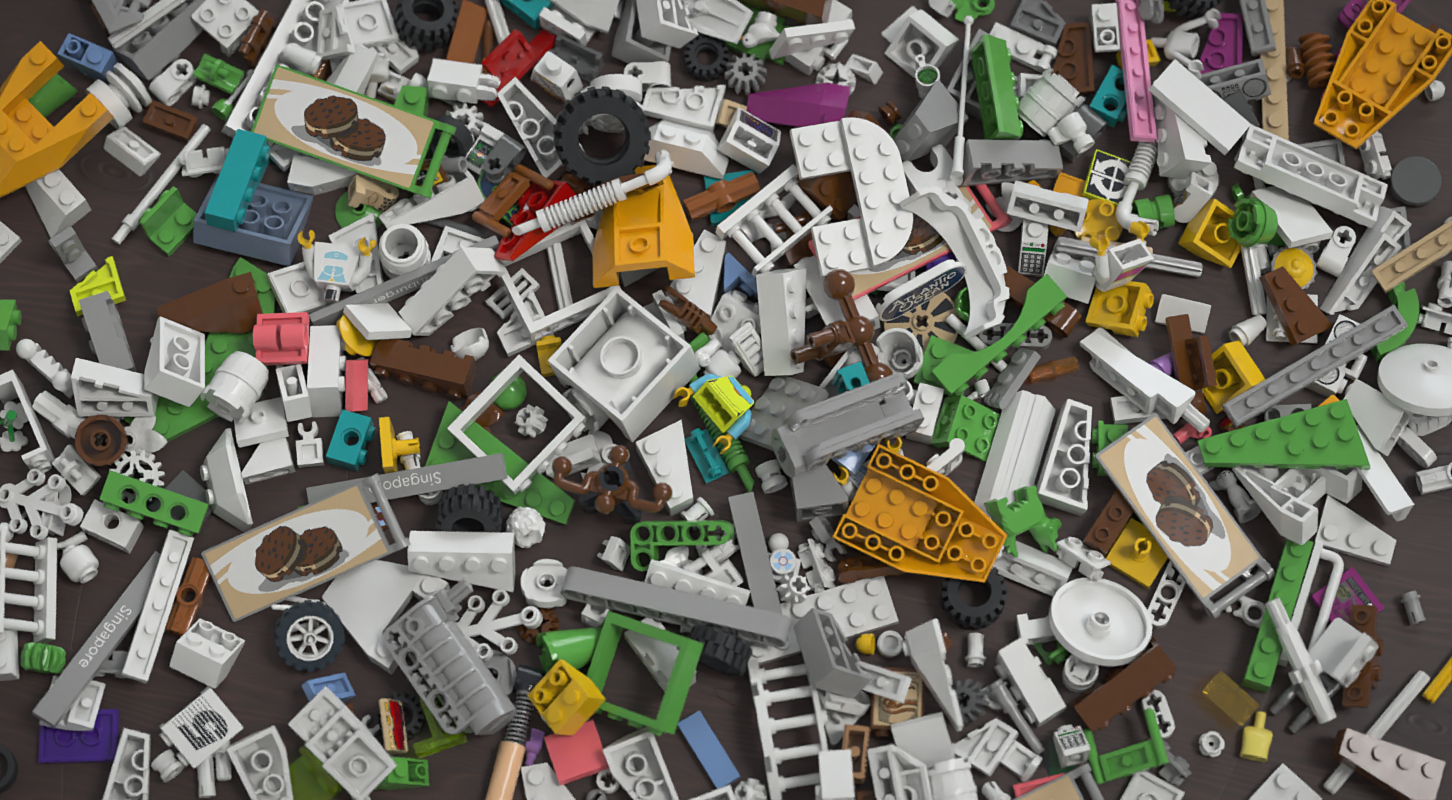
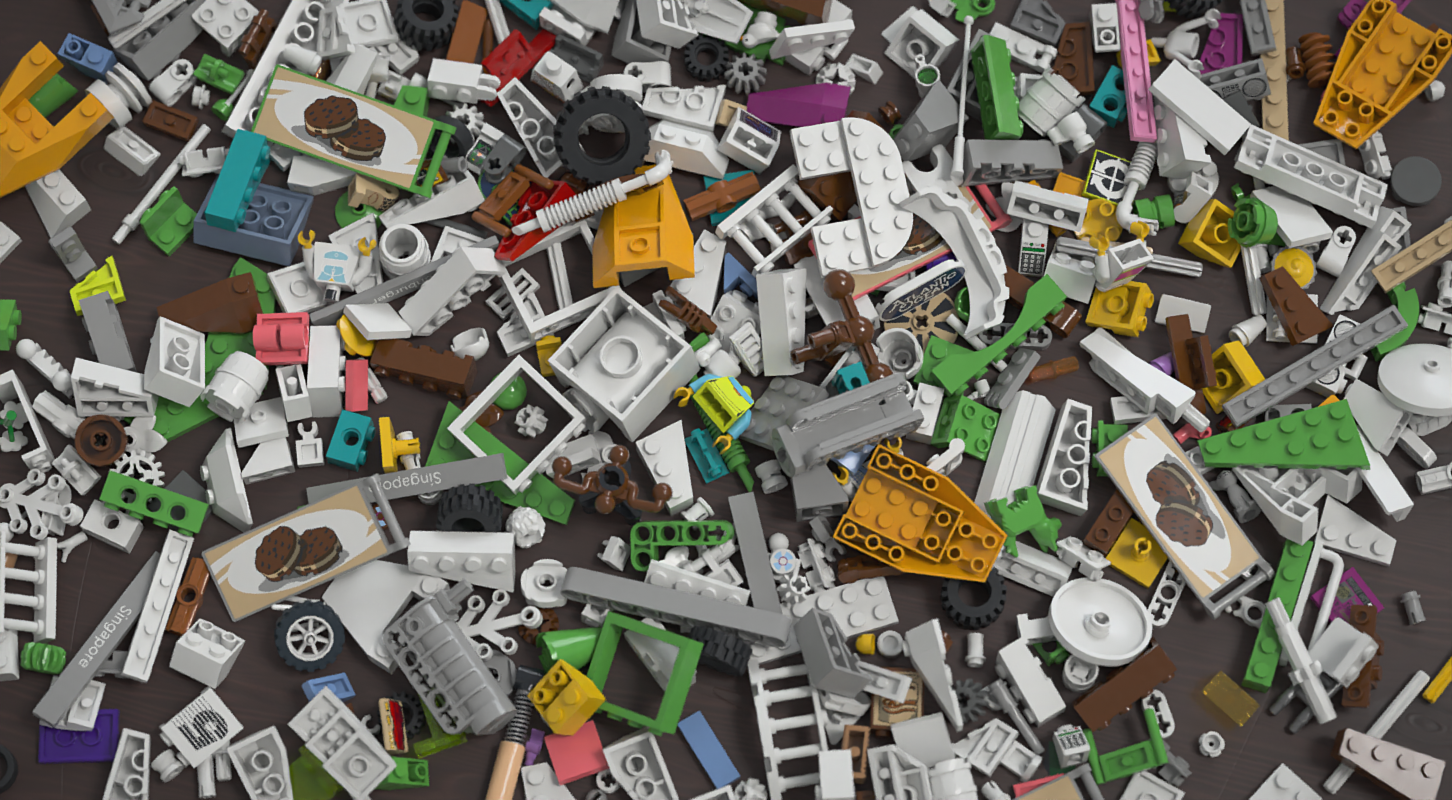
(79, 563): white head -> none
(1256, 740): light yellow piece -> none

